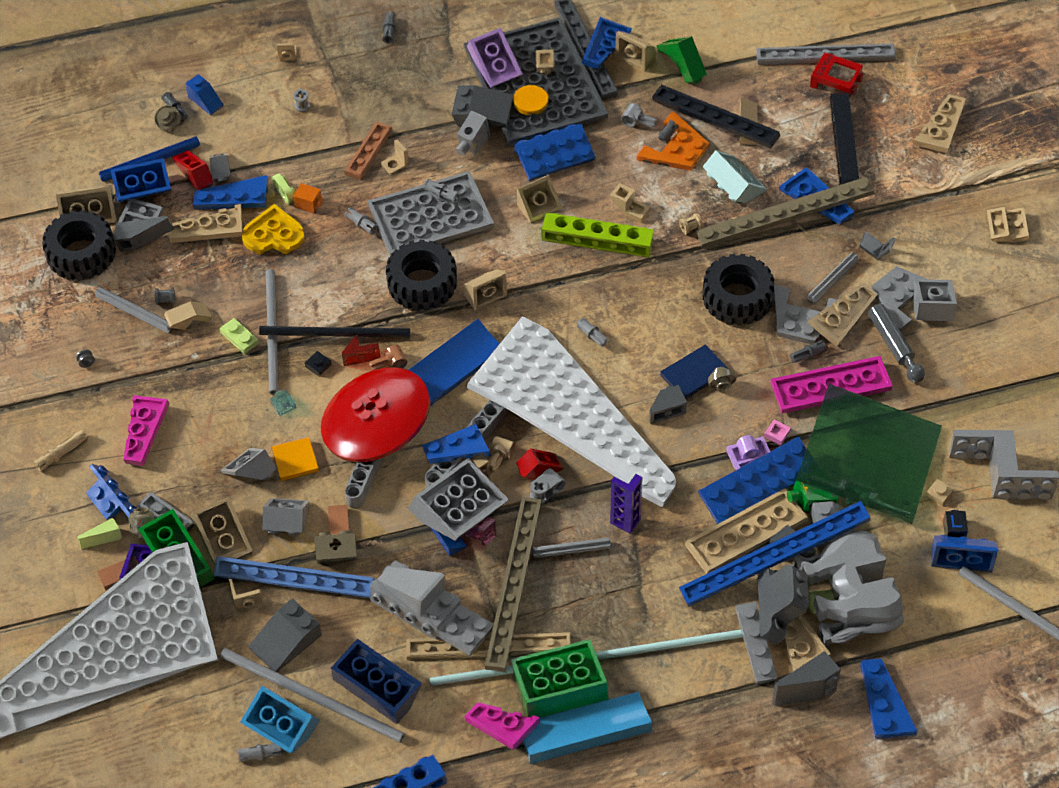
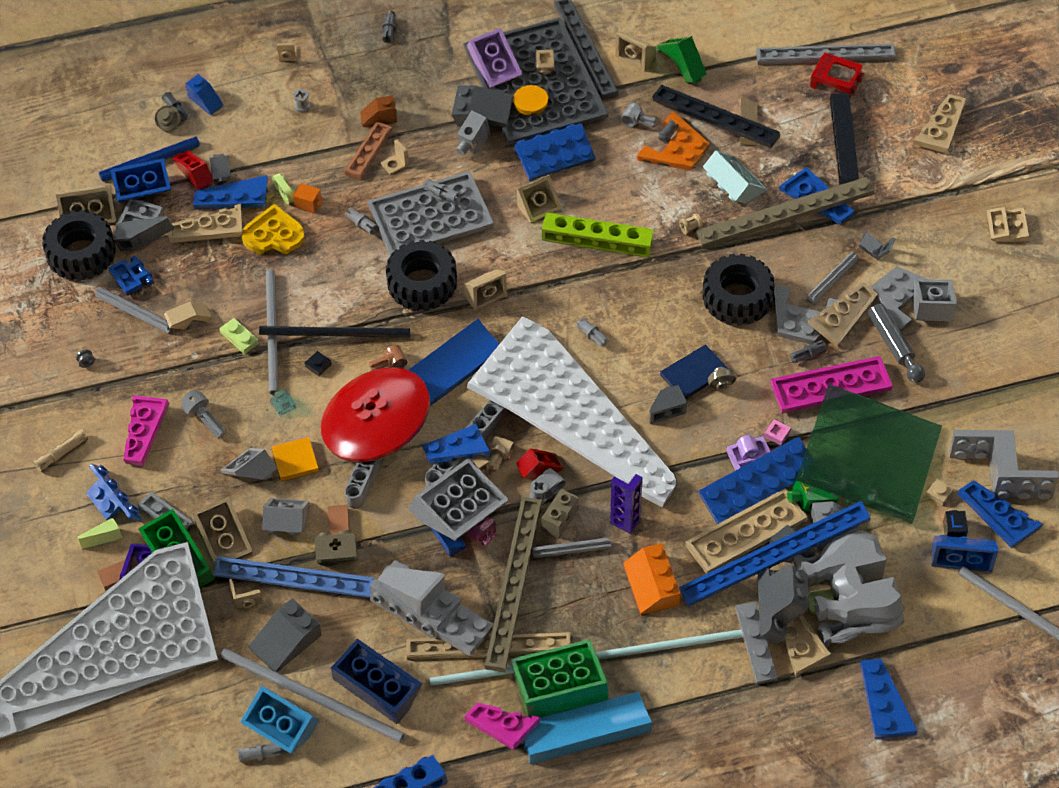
(127, 279): none -> blue plate
(138, 518): dark tan head -> none
(164, 296): dark grey bush -> none
(198, 408): none -> light grey piece
(357, 354): clear red slope -> none
(380, 110): none -> dark orange slope
(559, 513): none -> dark tan brick
(603, 42): blue wing -> none
(625, 200): tan slope -> none
(652, 580): none -> orange slope
(808, 682): dark grey slope -> none
(998, 514): none -> blue wing

